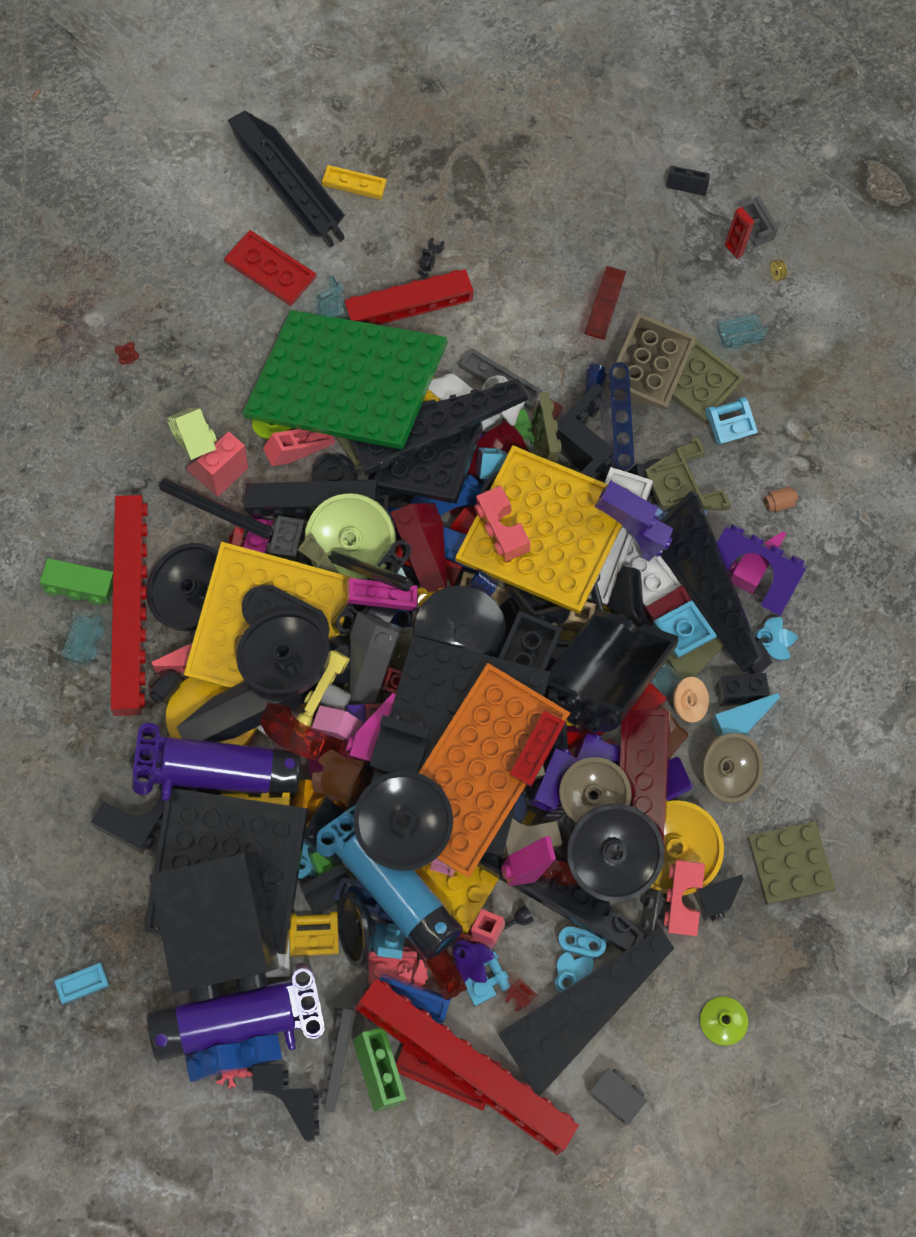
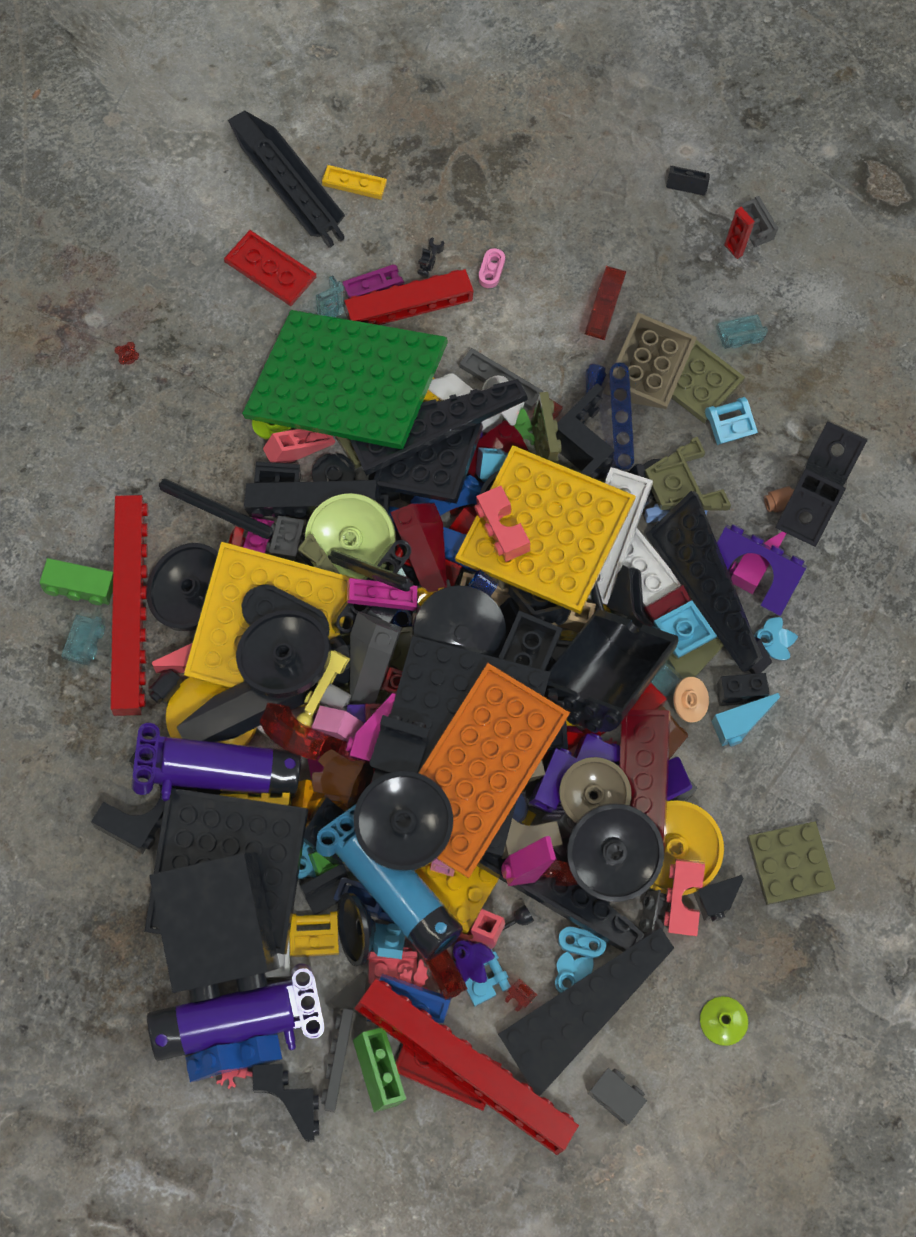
(81, 983): medium azure tile -> none
(192, 432): yellowish green wedge -> none
(222, 466): coral slope -> none
(276, 472): none -> black hinge
(373, 281): none -> magenta plate
(490, 269): none -> bright pink plate
(537, 748): red plate -> none
(637, 518): dark purple arch -> none
(741, 771): dark tan dish -> none
(778, 270): tile -> none
(821, 483): none -> black bracket

